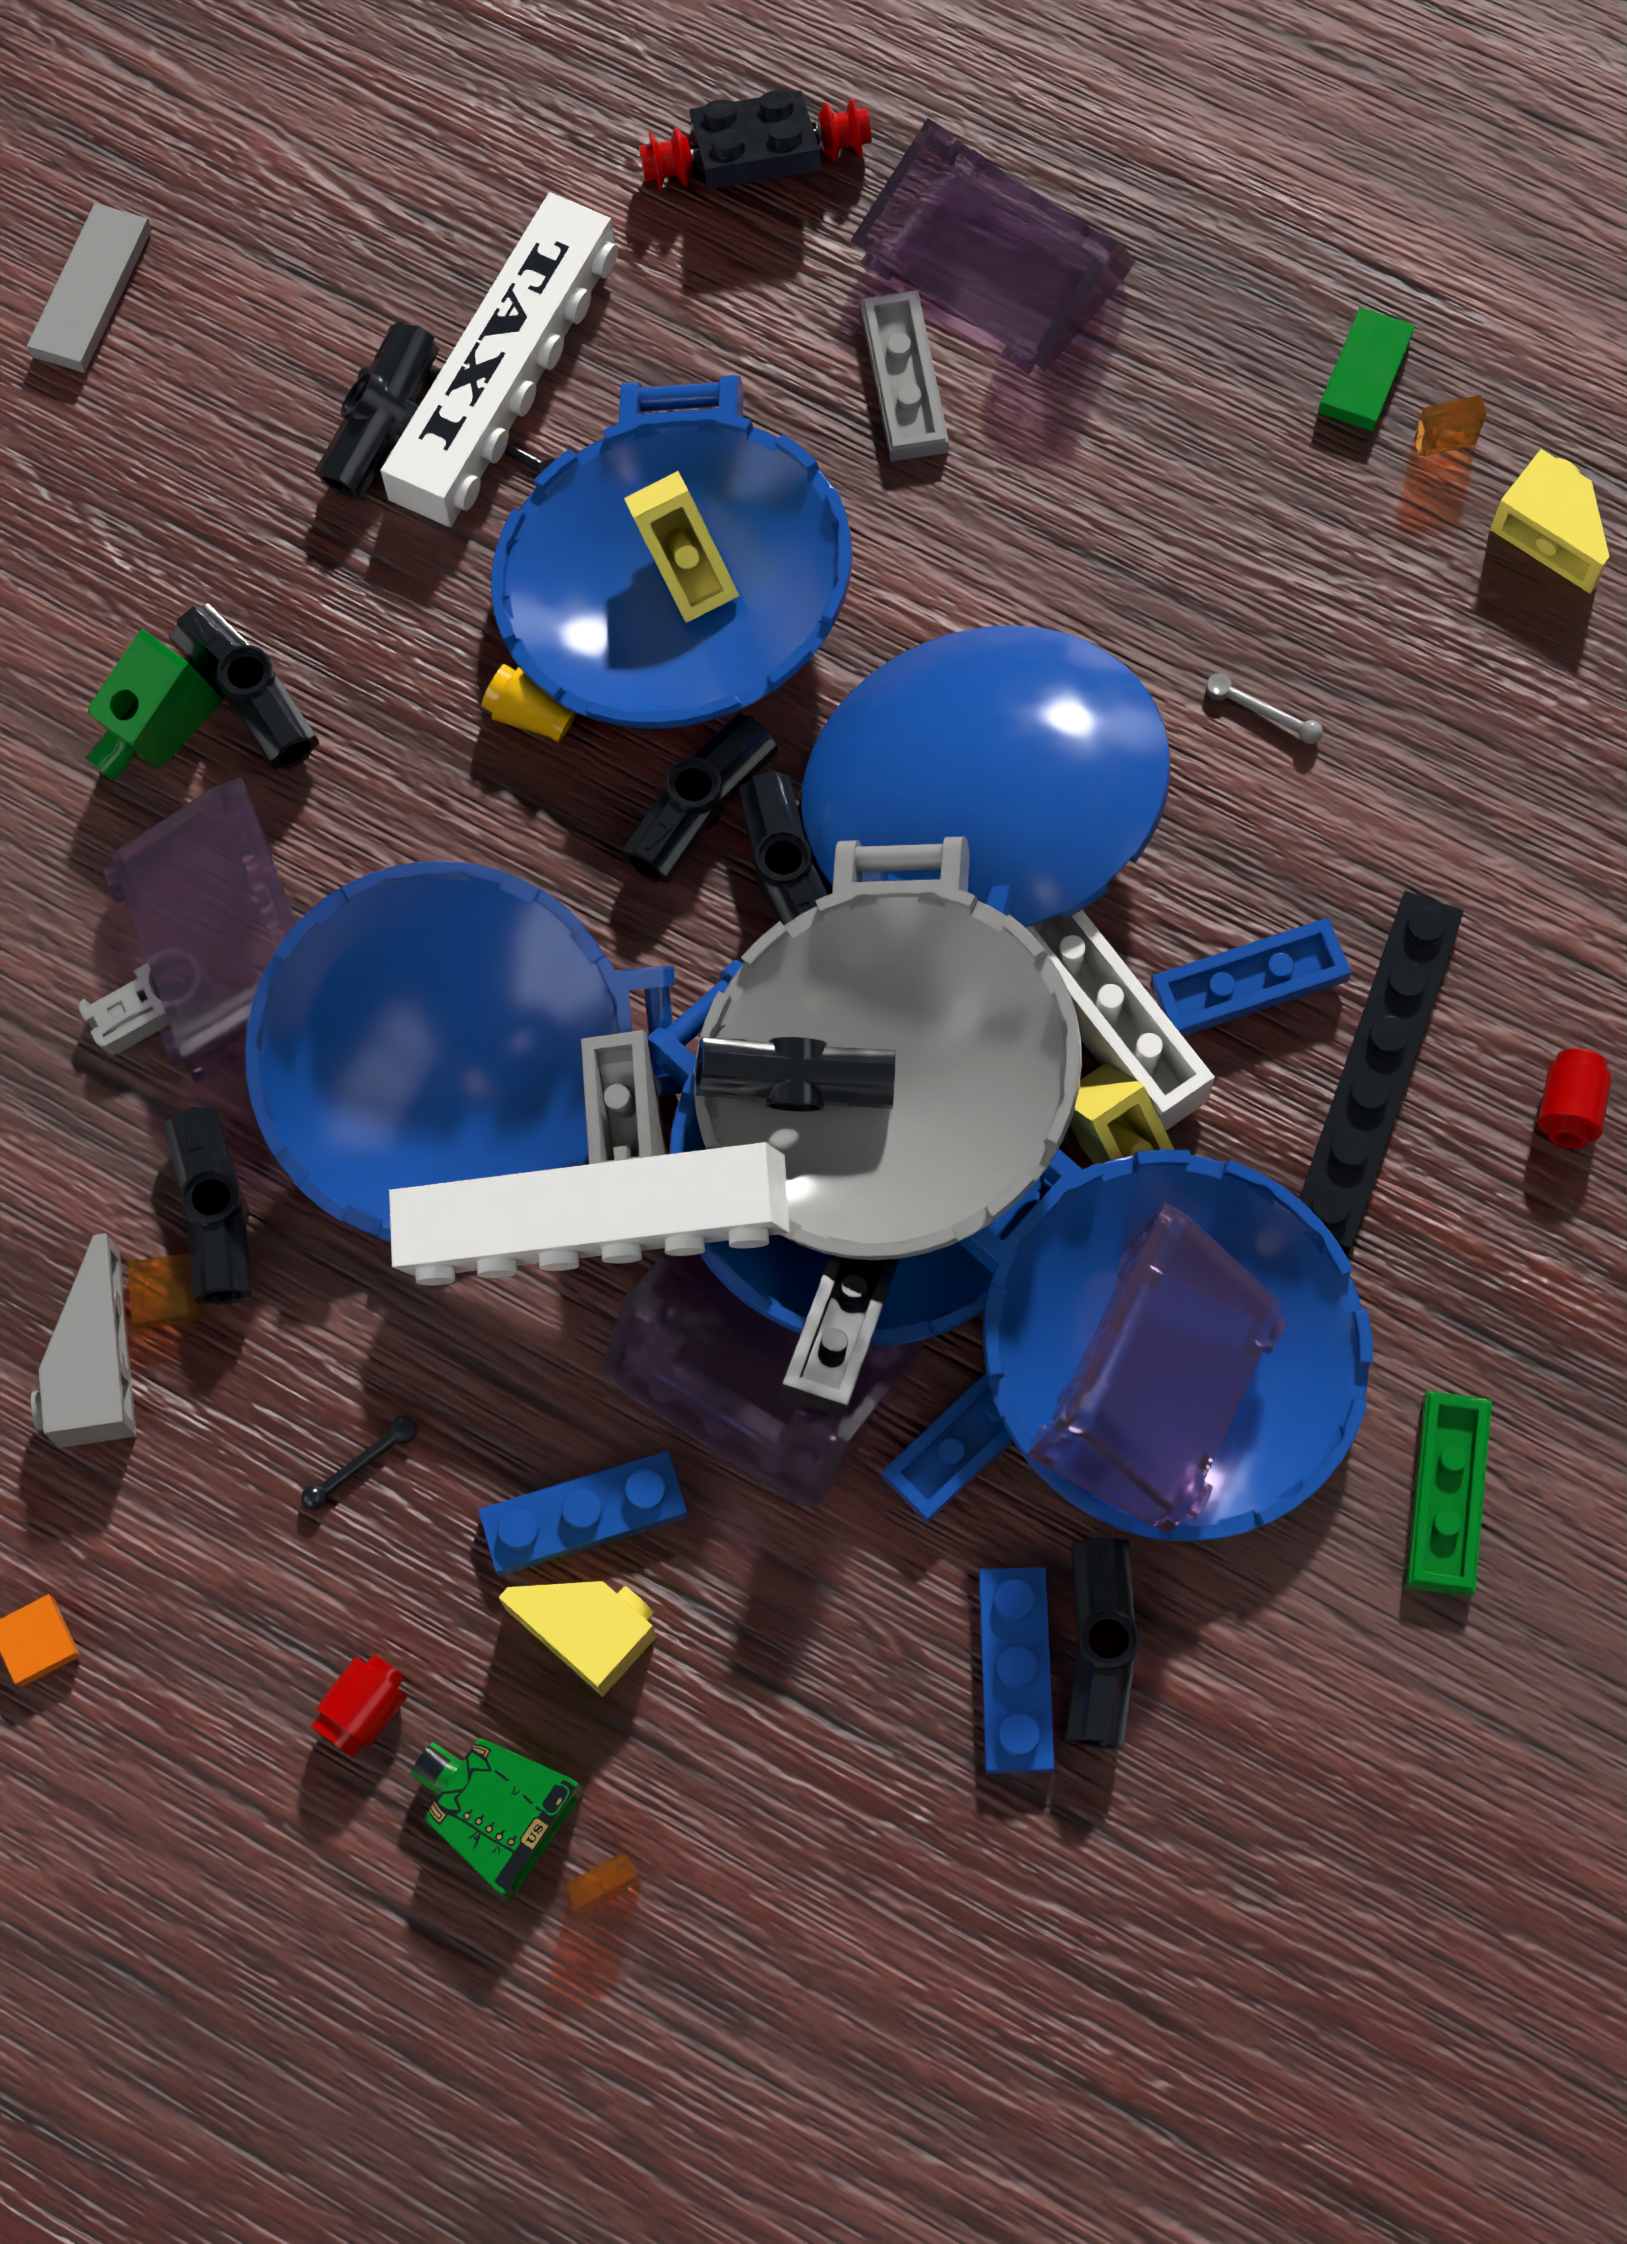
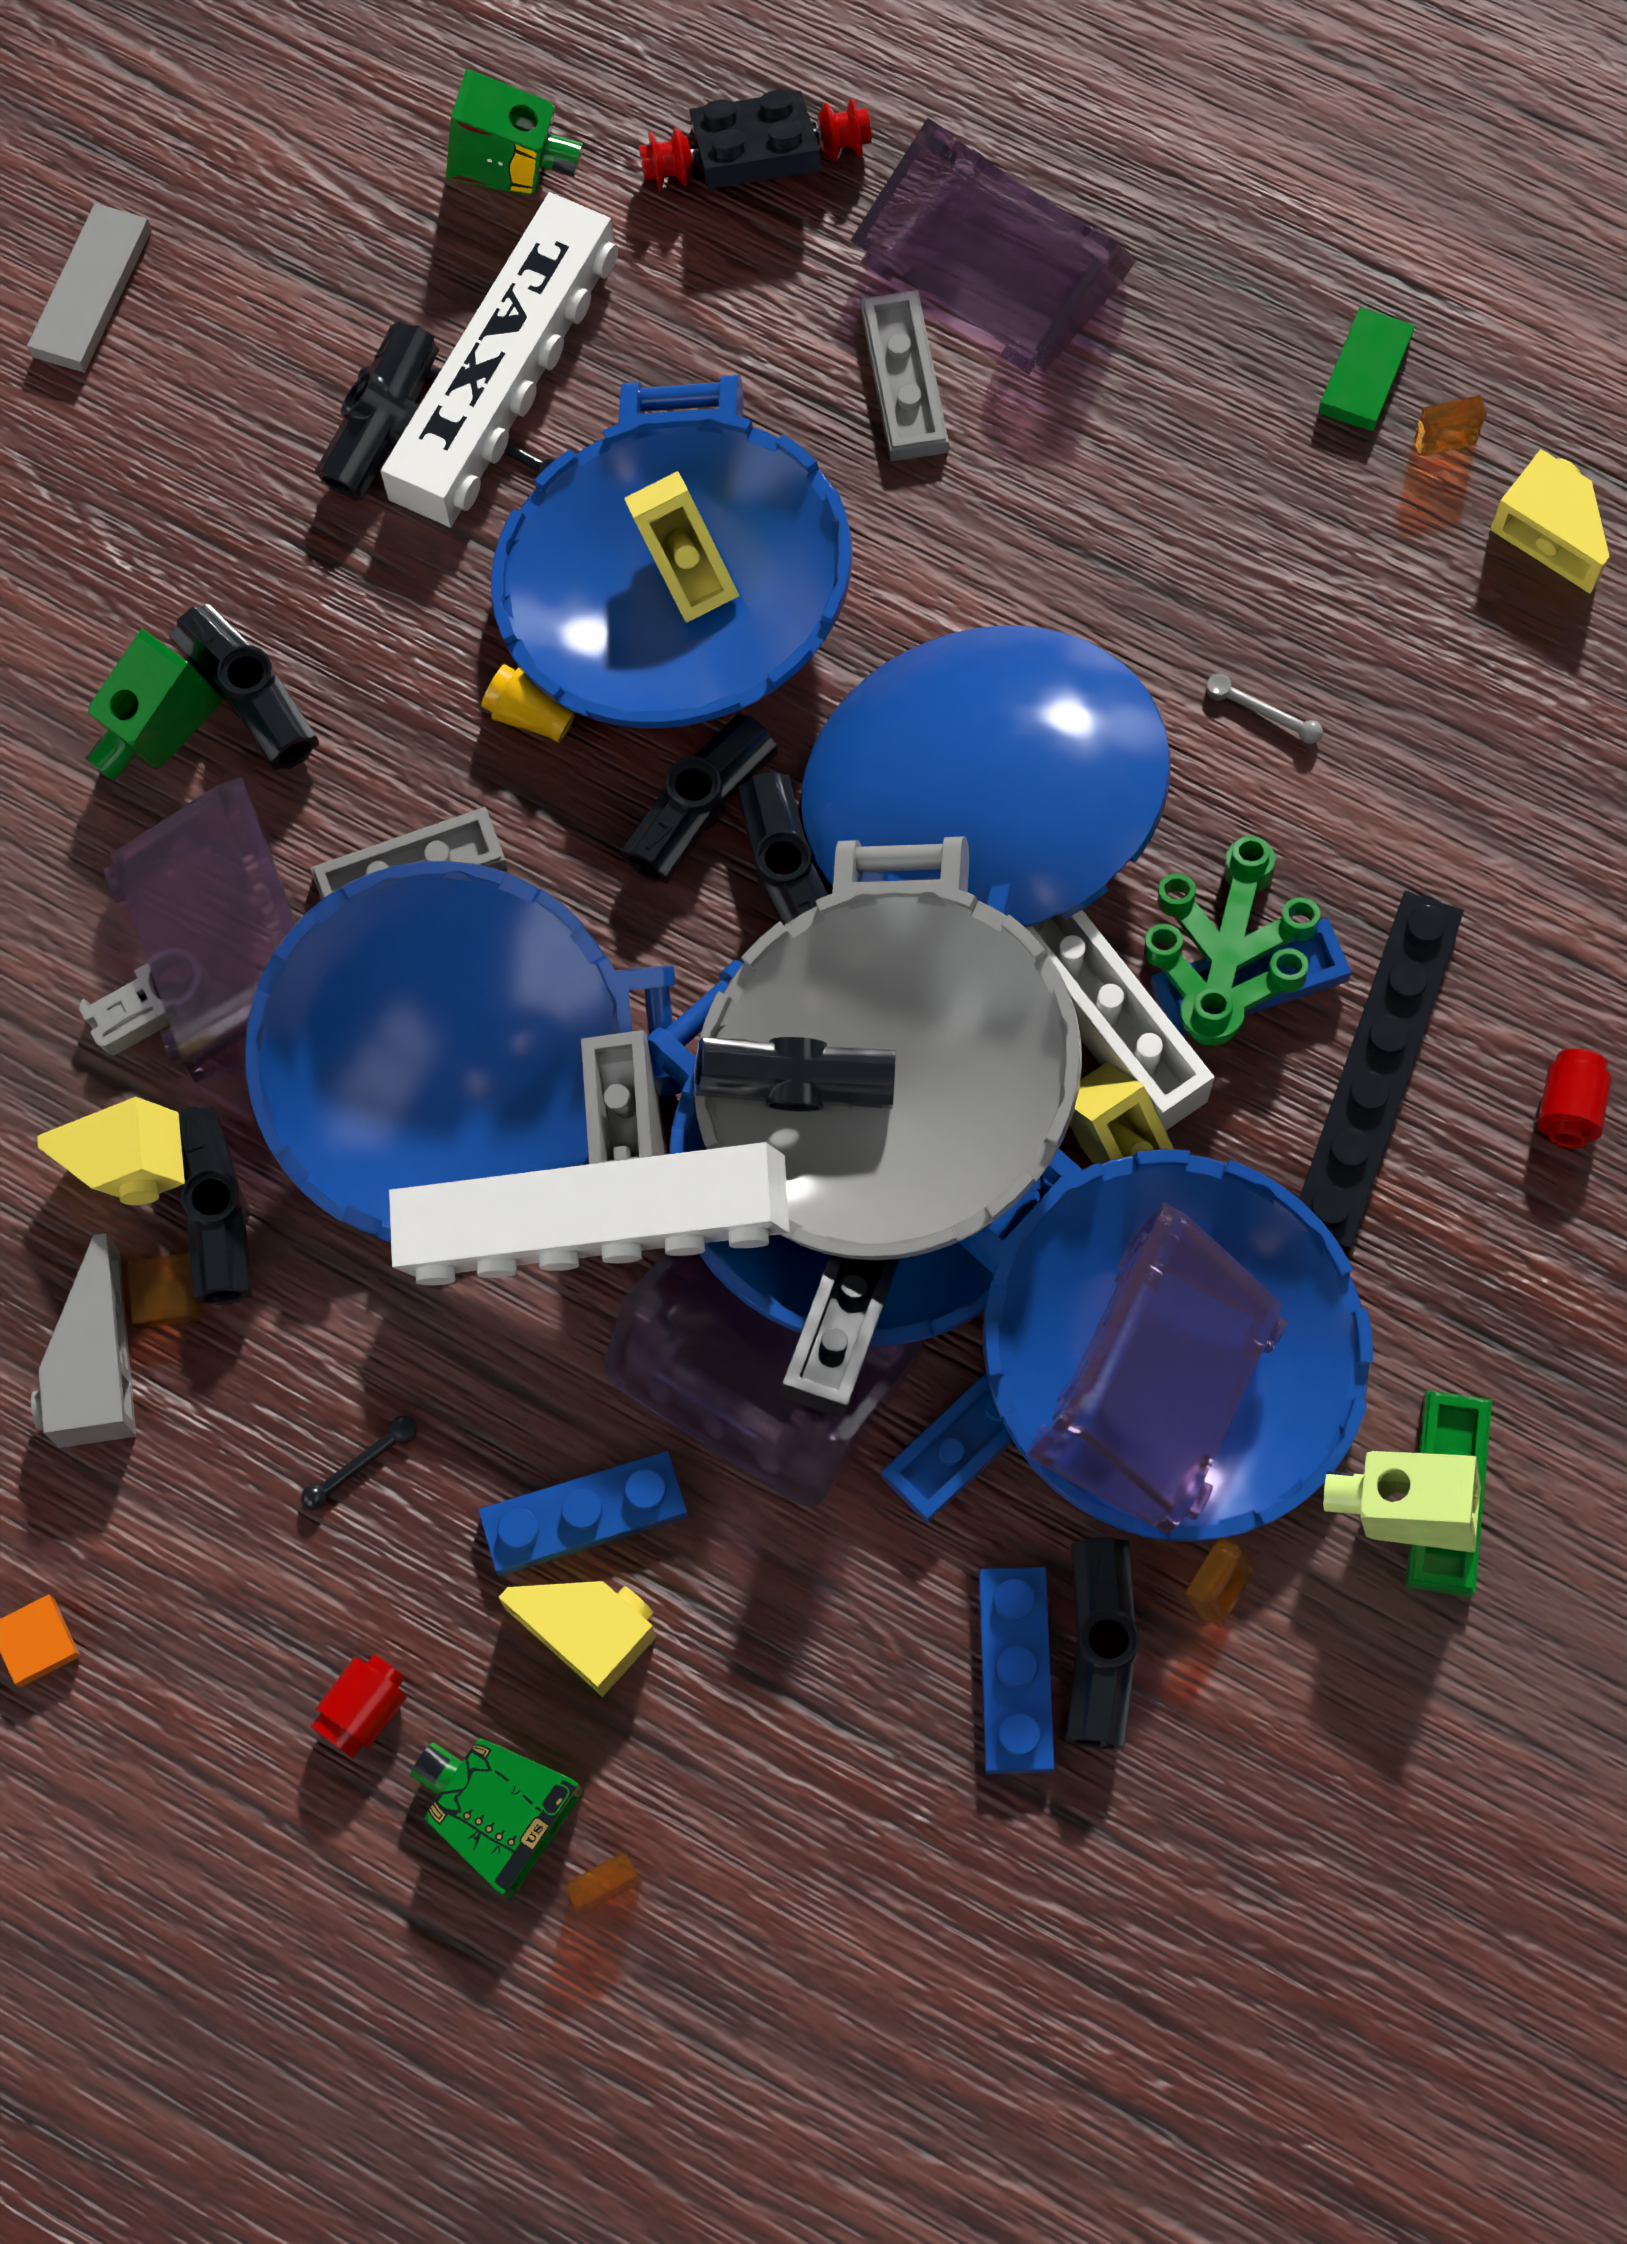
(122, 1150): none -> light yellow slope
(458, 839): none -> light grey tile
(505, 137): none -> green torso
(1219, 1582): none -> clear orange tile
(1229, 948): none -> green plant
(1438, 1502): none -> yellowish green torso

